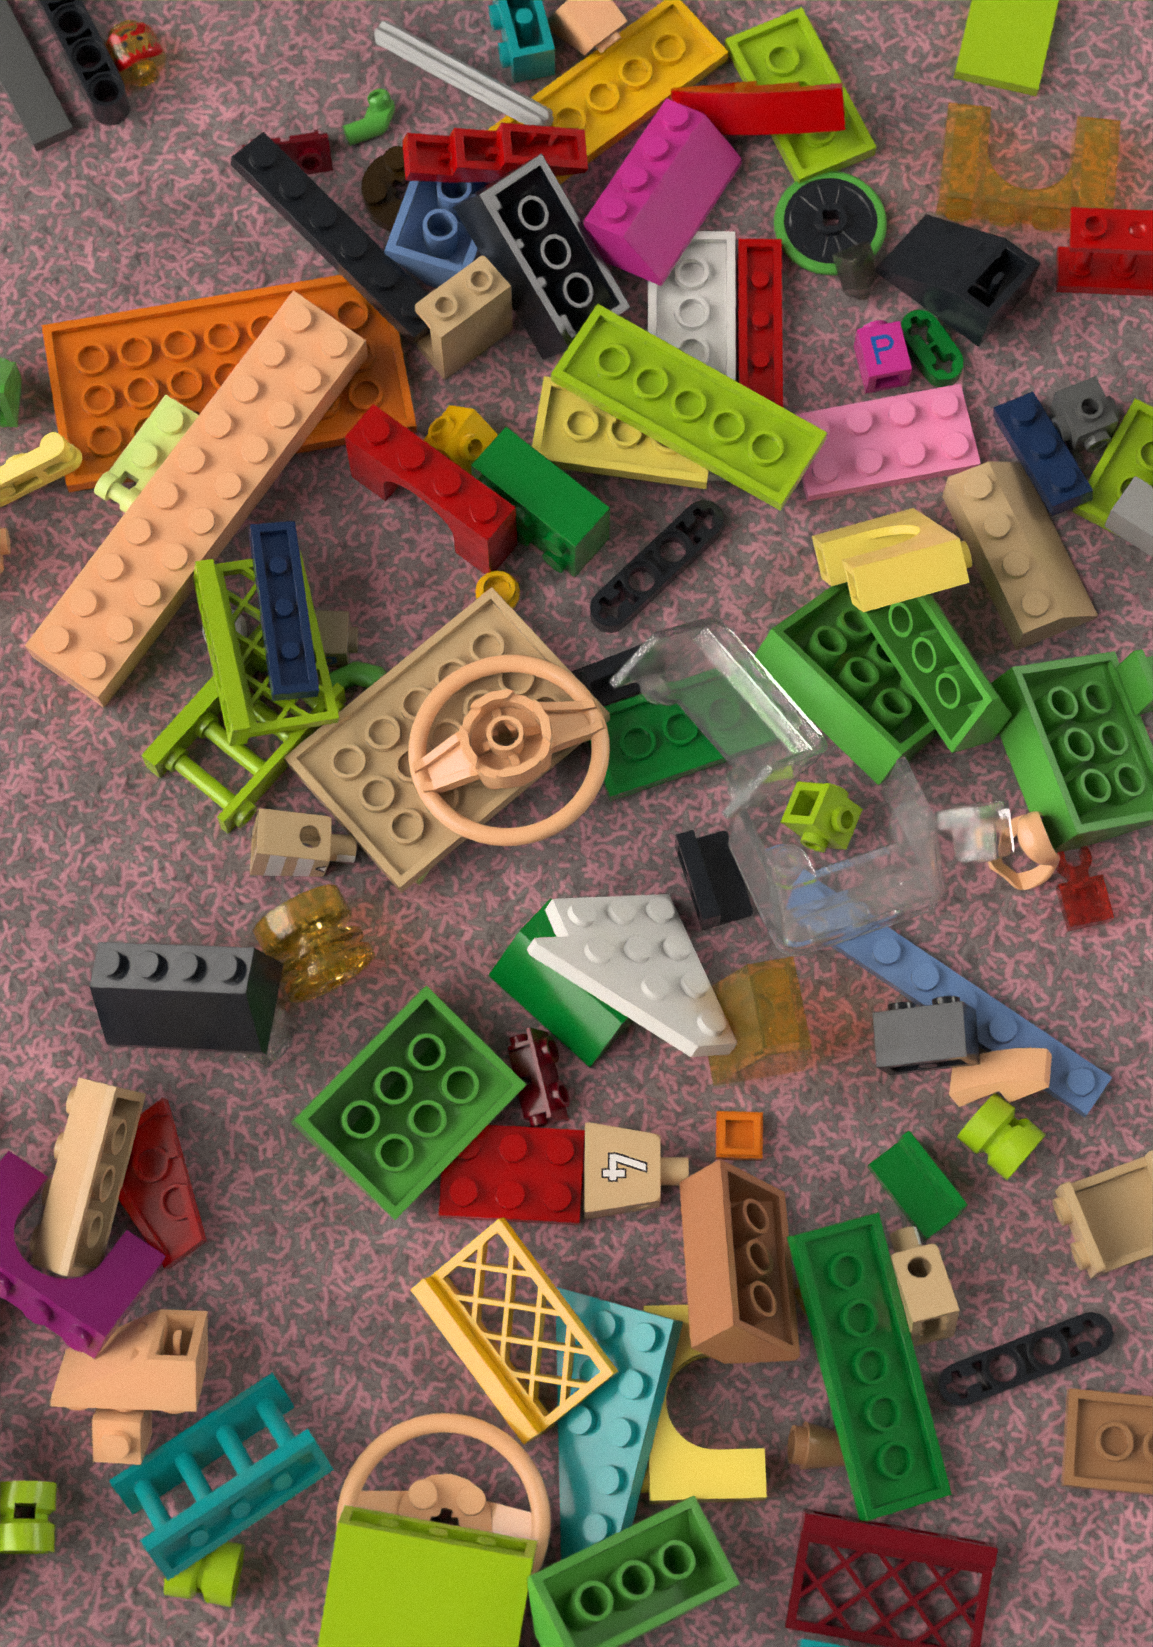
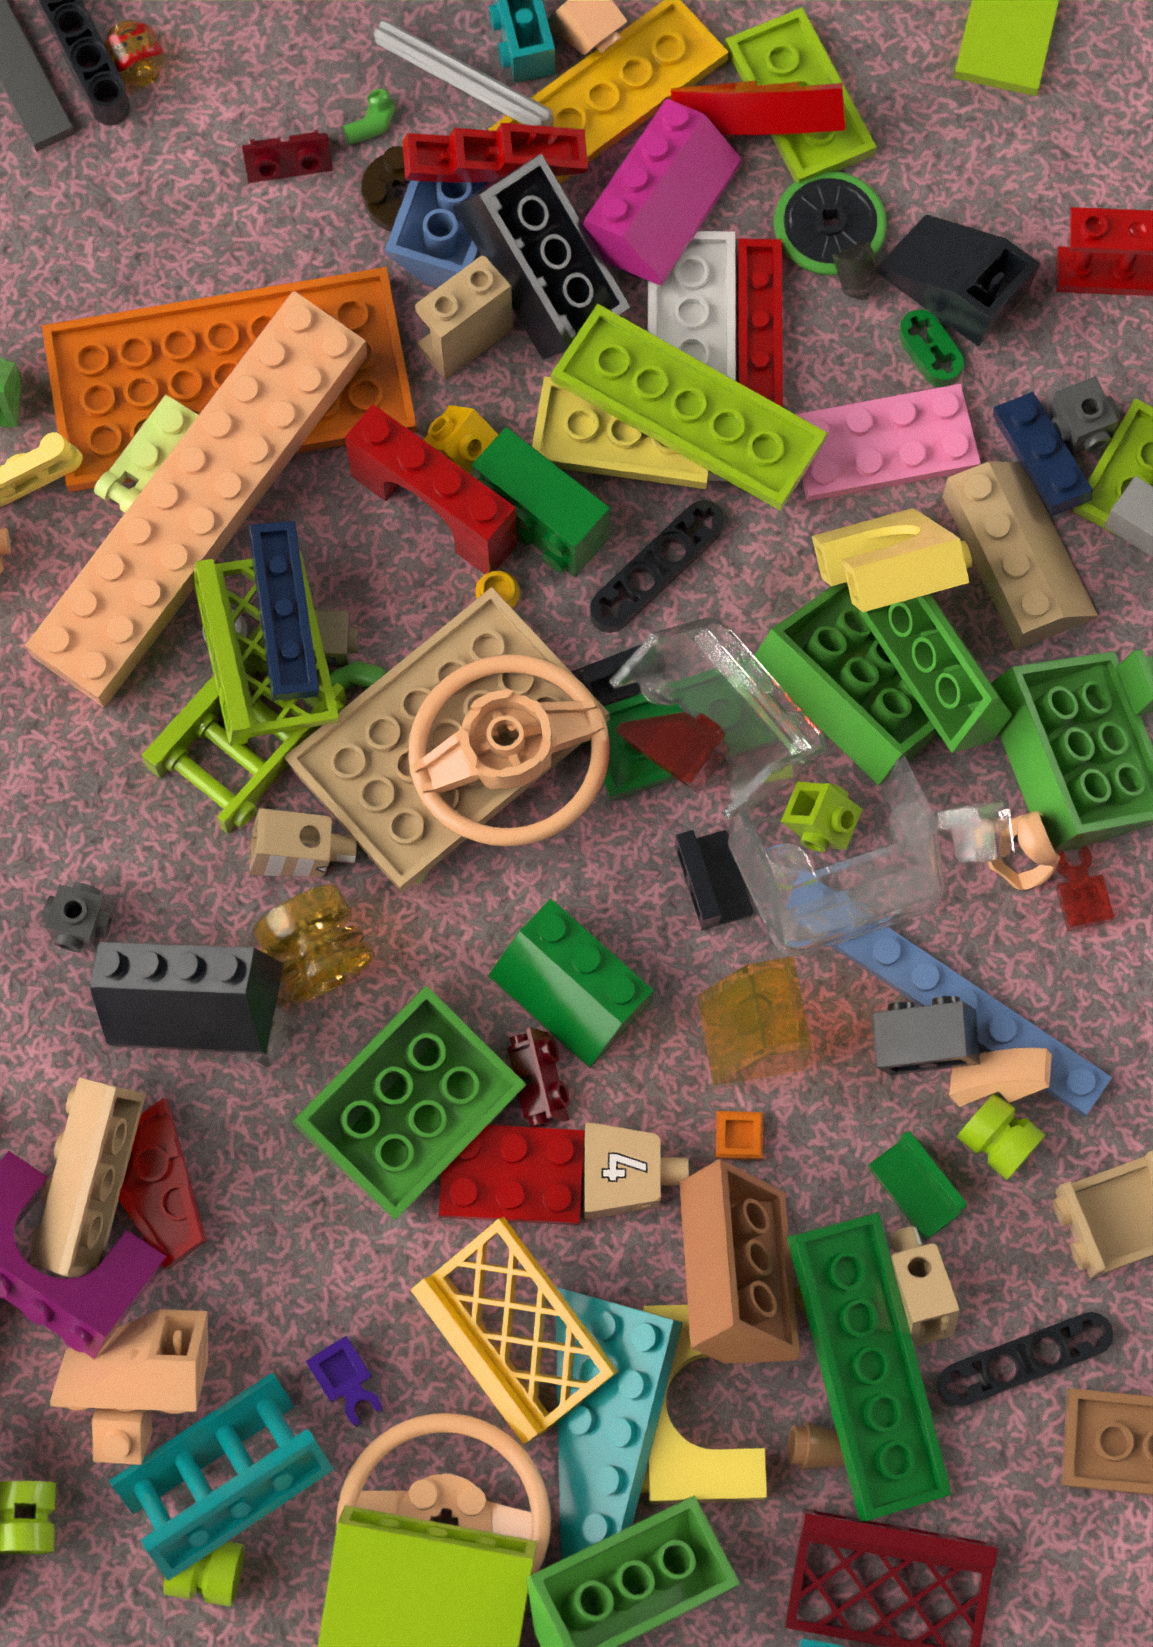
(84, 930): none -> dark grey brick
(332, 234): black plate -> none
(341, 1375): none -> dark purple plate
(639, 963): white wing -> none
(679, 745): none -> clear red slope
(882, 356): dark pink brick -> none
(974, 189): clear yellow arch -> none

